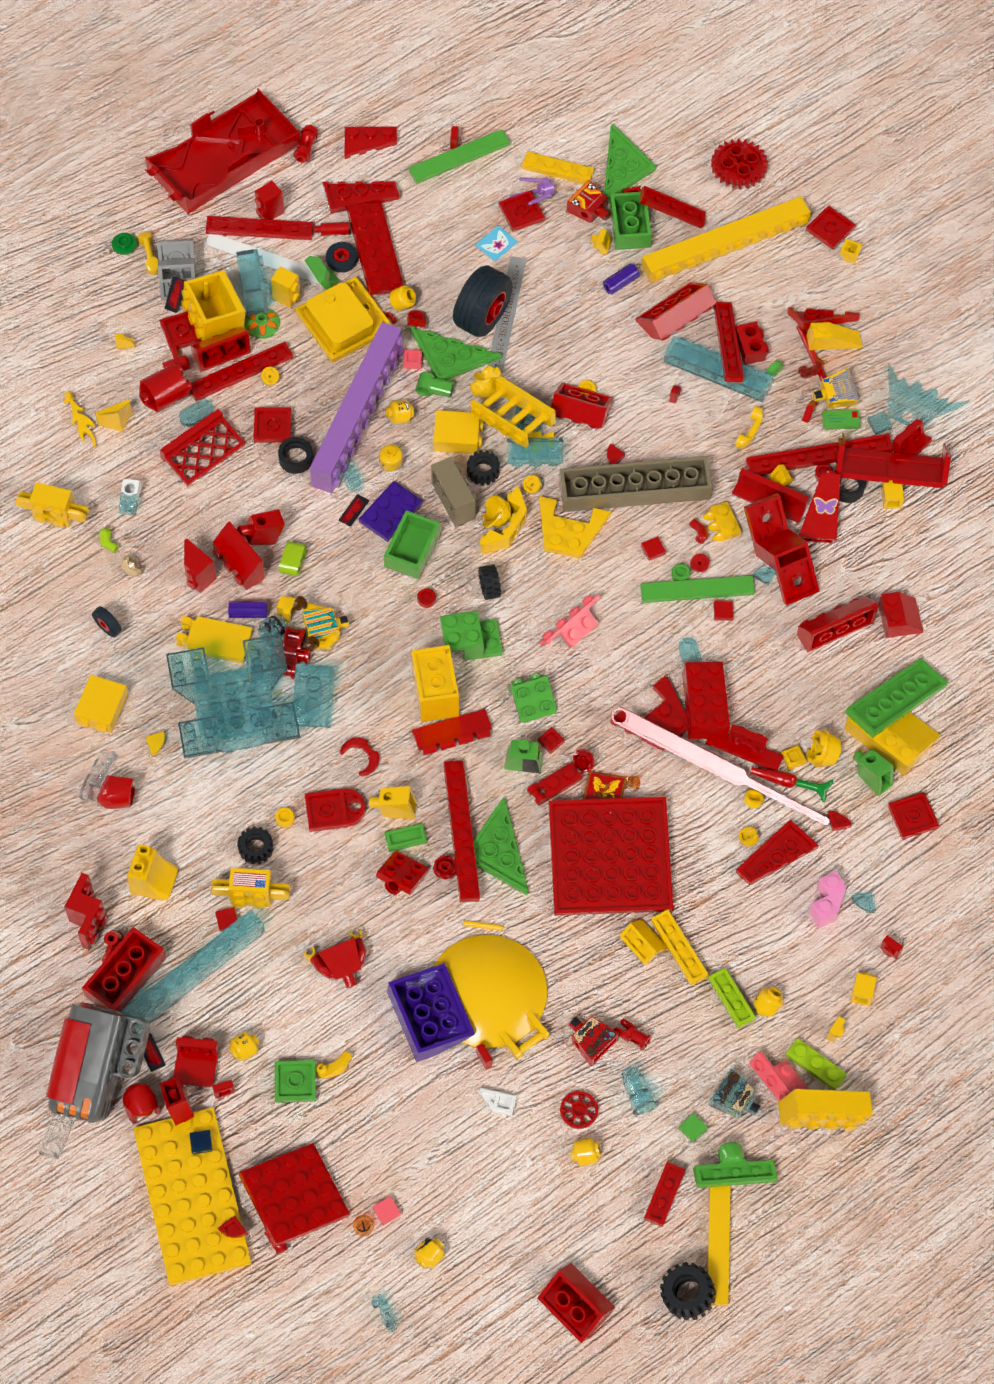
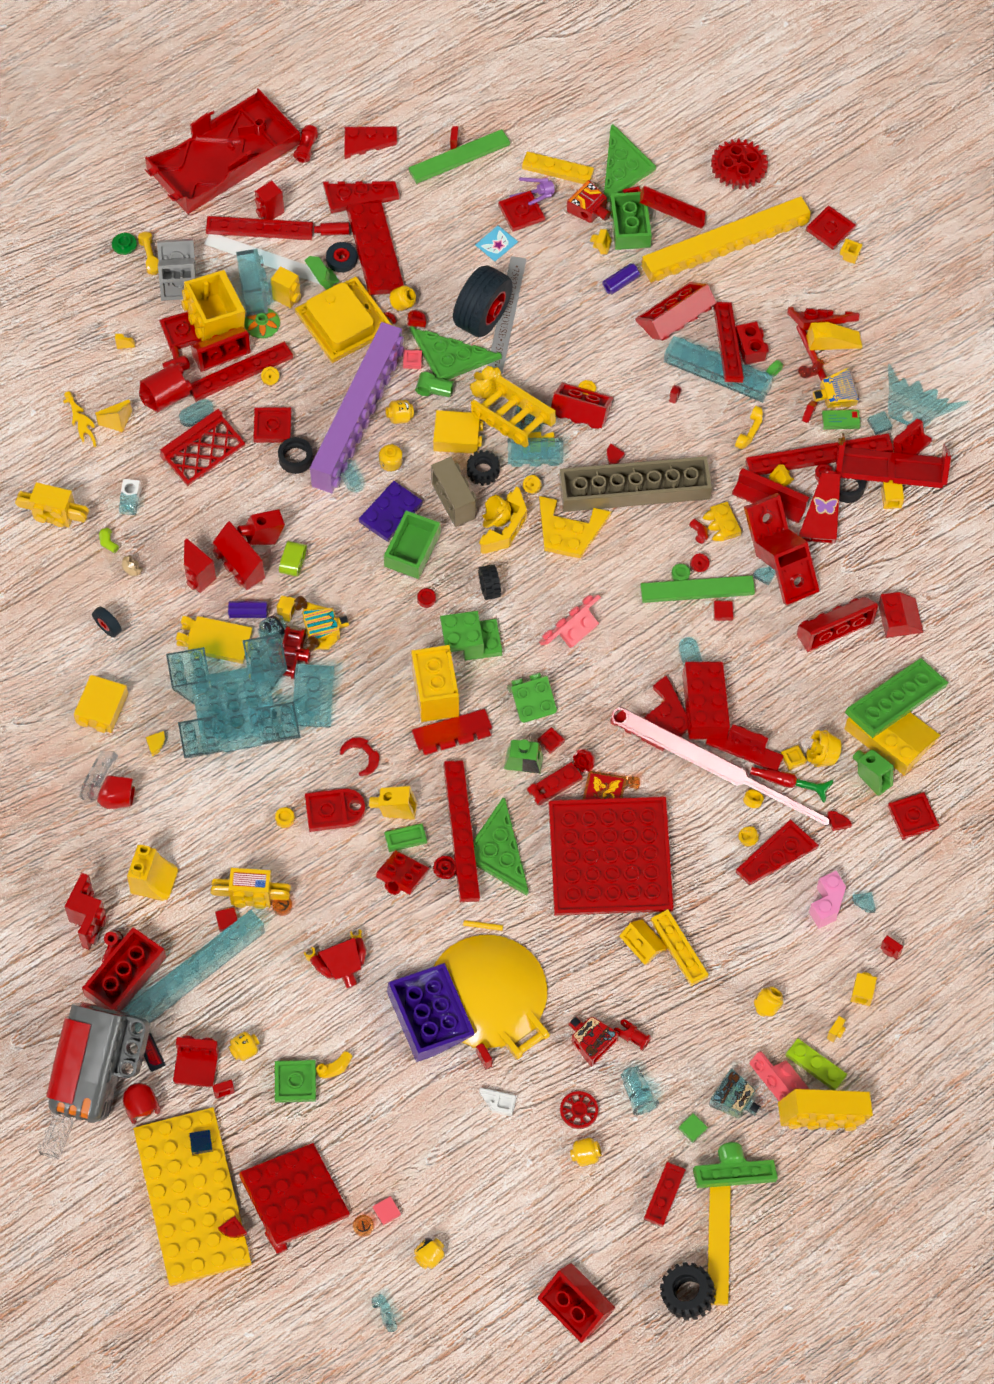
(174, 294): sticker -> none
(176, 1100): red brick -> none
(255, 834): black tyre -> none
(282, 907): none -> clear orange tile
(353, 510): sticker -> none
(653, 548): red tile -> none
(731, 998): lime plate -> none

